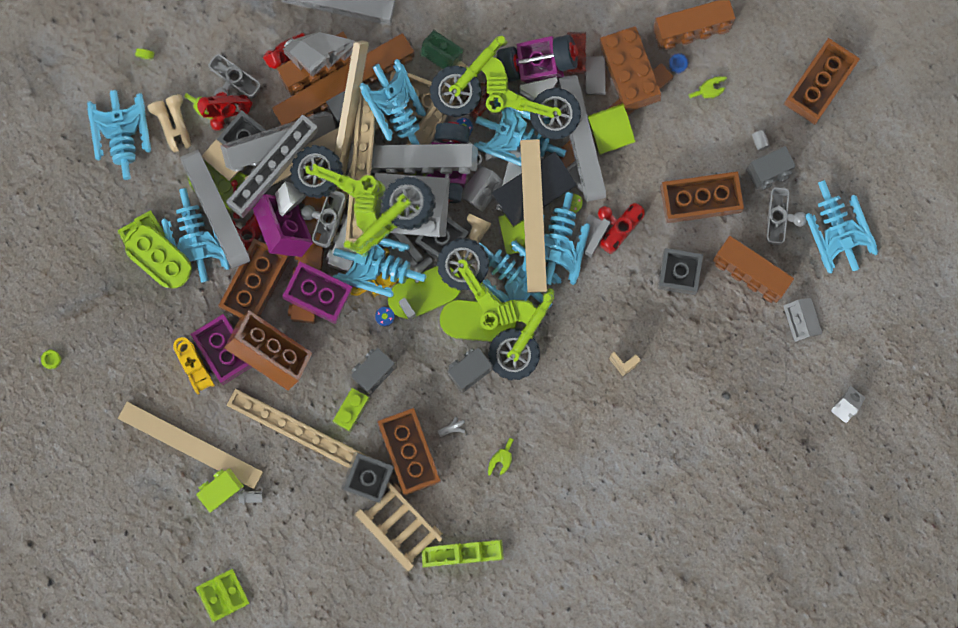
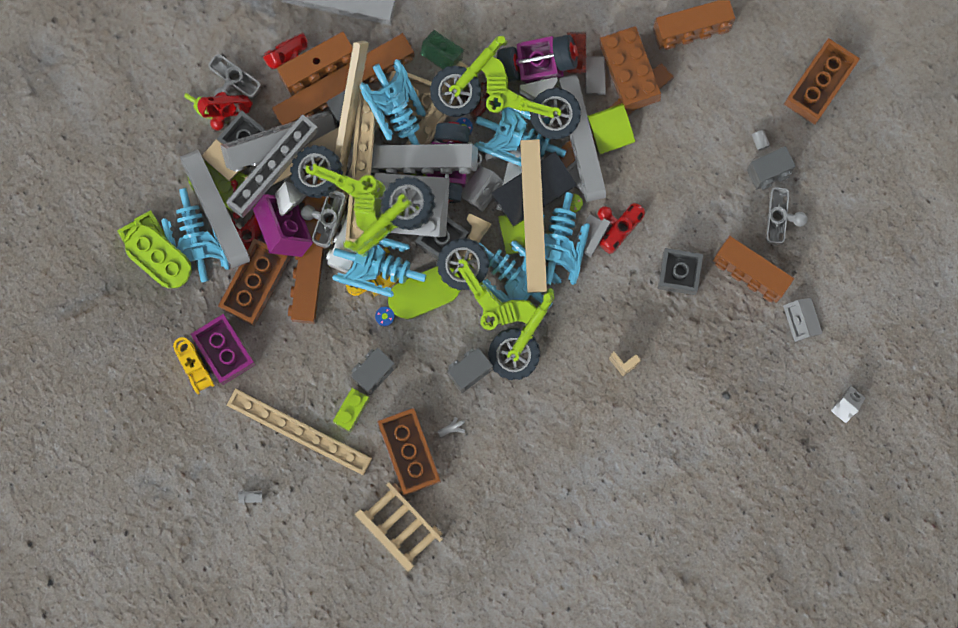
(51, 359): lime tile -> none
(119, 127): medium azure bar -> none
(144, 54): lime tile -> none
(159, 109): tan piece -> none
(189, 444): tan tile -> none
(219, 490): lime brick -> none
(222, 595): lime slope -> none
(268, 350): dark orange brick -> none
(317, 51): light grey brick -> none
(317, 292): magenta brick -> none
(367, 477): dark grey brick -> none
(407, 308): light grey tile -> none
(411, 255): light grey panel -> none
(421, 266): light grey bar -> none
(462, 321): lime tile -> none
(462, 553): lime slope -> none
(503, 457): lime hand -> none
(678, 63): blue tile -> none
(702, 197): dark orange brick -> none
(707, 89): lime hand -> none
(842, 234): medium azure bar -> none

